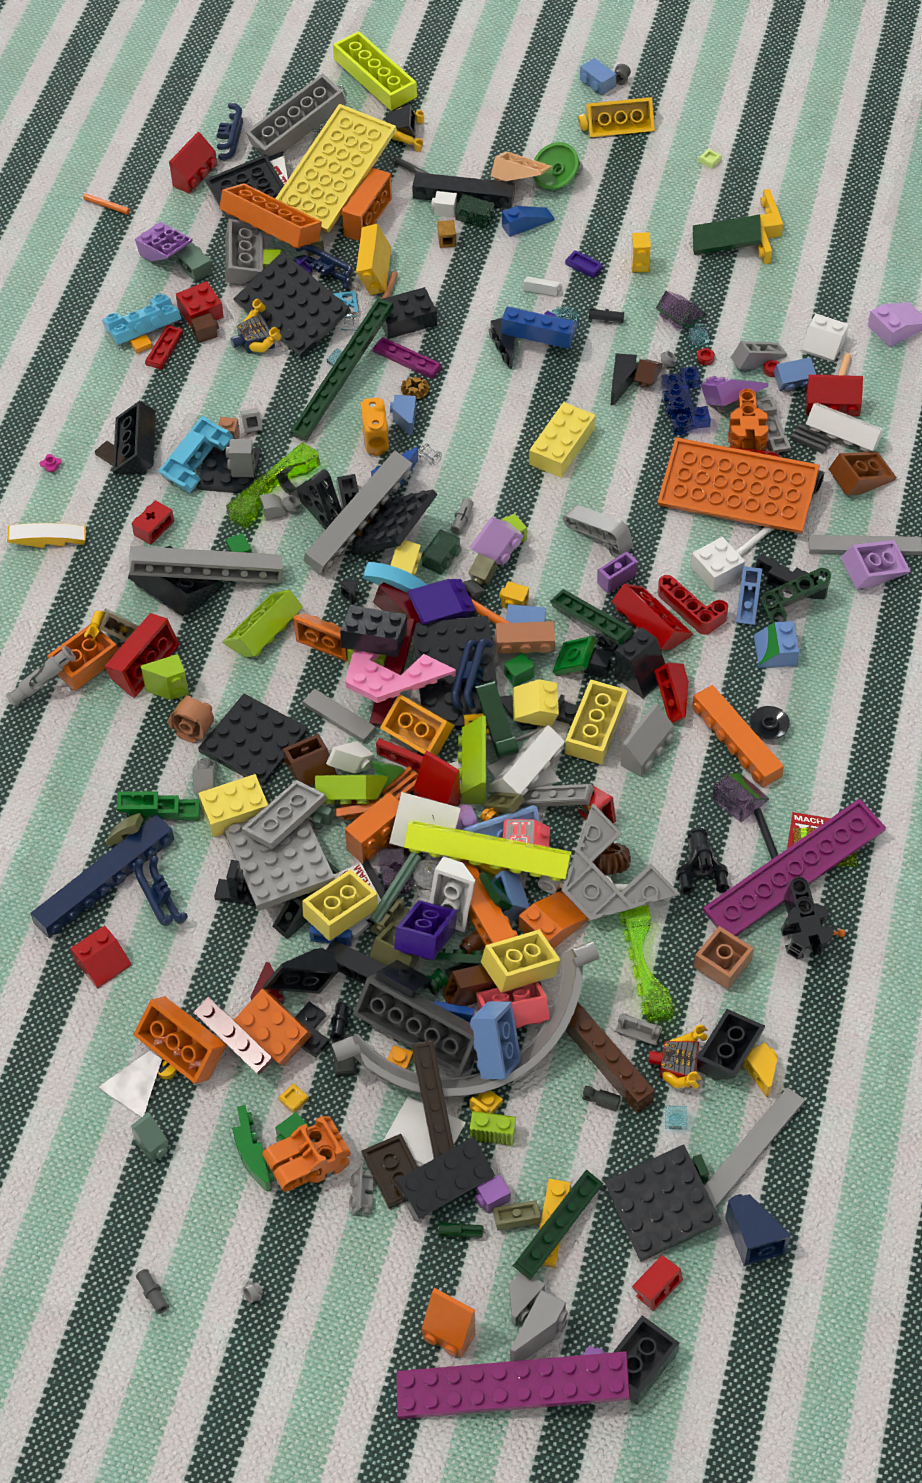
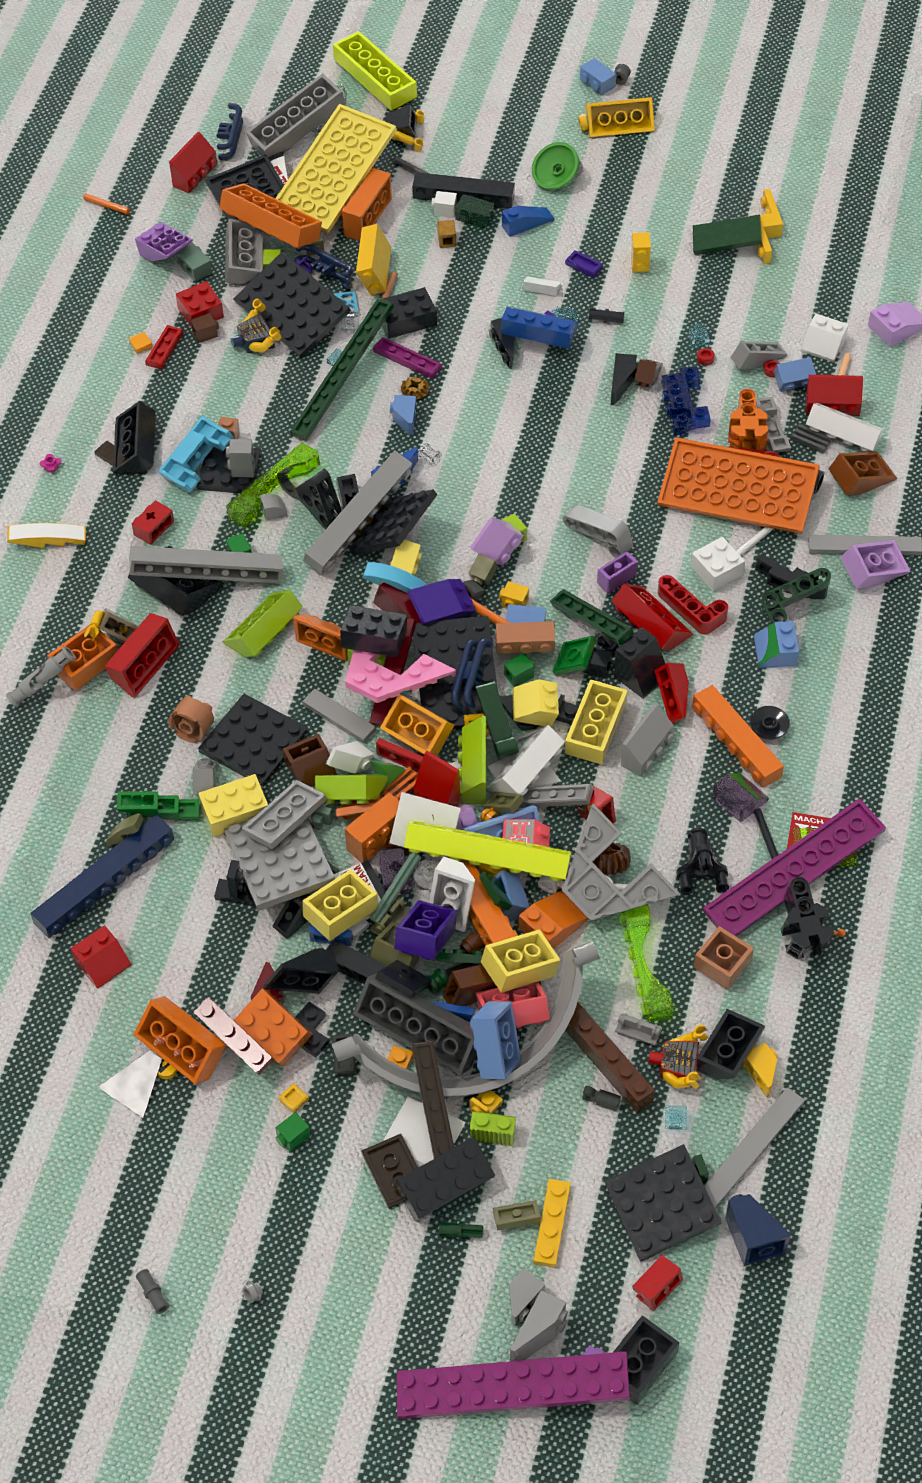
(143, 321): medium azure bracket -> none
(150, 1137): sand green slope -> none
(158, 893): dark blue piece -> none
(165, 678): lime slope -> none
(250, 1150): green slope -> none
(251, 420): light grey brick -> none
(291, 503): light grey plate -> none
(301, 1160): orange connector -> none
(339, 1021): black pin -> none
(349, 590): black slope -> none
(359, 1200): light grey hinge -> none
(374, 435): light orange piece -> none
(441, 552): clear green brick -> none
(448, 1323): orange slope -> none
(463, 512): light grey pin -> none
(492, 1194): medium lavender brick -> none
(512, 167): light nougat slope -> none
(557, 1224): dark green tile -> none
(562, 439): light yellow brick -> none
(668, 359): light grey plate -> none
(679, 310): clear purple slope -> none
(710, 158): yellowish green tile -> none
(725, 391): medium lavender slope -> none
(749, 595): medium blue slope -> none

